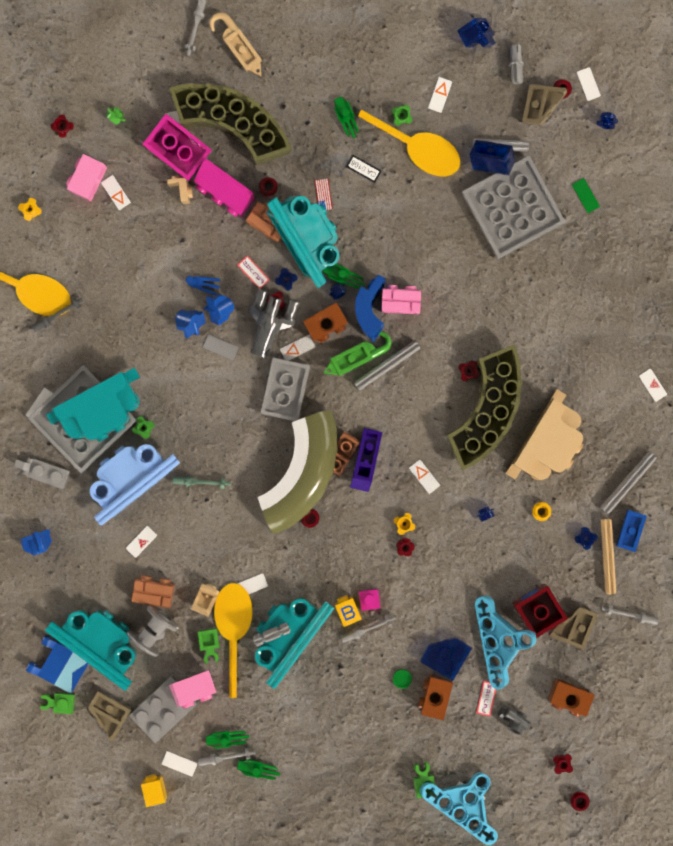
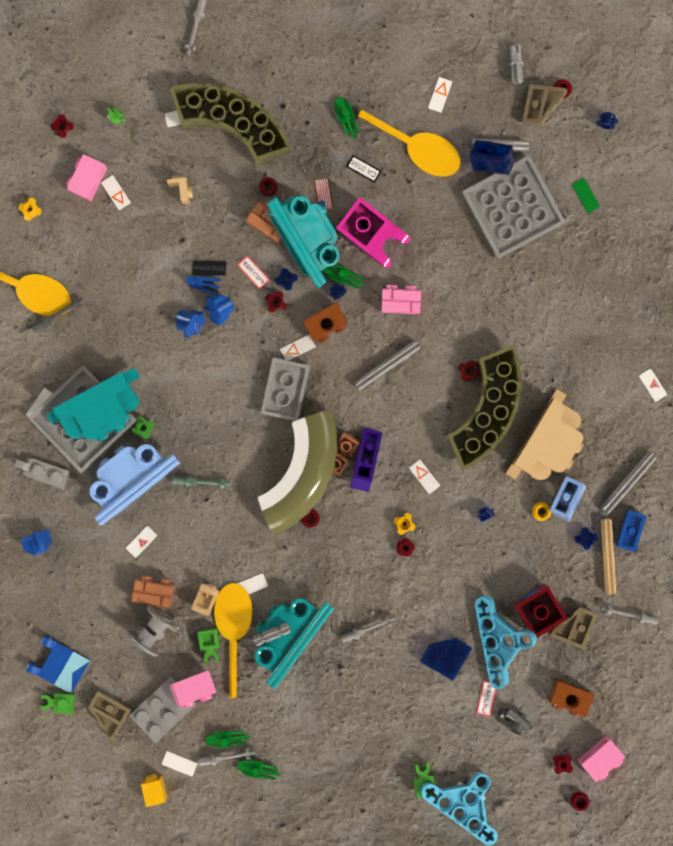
(99, 642): teal brick -> none
(177, 147): dark pink slope -> none
(209, 268): none -> black sticker
(220, 347): light grey sticker -> none
(223, 189): dark pink slope -> none
(238, 44): tan plate -> none
(269, 321): dark grey wheel -> none
(347, 610): yellow brick -> none
(356, 356): bright green plate -> none
(364, 303): blue arch -> none
(369, 599): dark pink plate -> none
(377, 232): none -> dark pink brick
(402, 679): green piece -> none
(405, 110): bright green plate -> none
(436, 708): dark orange brick -> none
(477, 32): clear blue brick -> none
(567, 498): none -> light blue brick
(588, 84): white sticker -> none
(601, 759): none -> bright pink brick

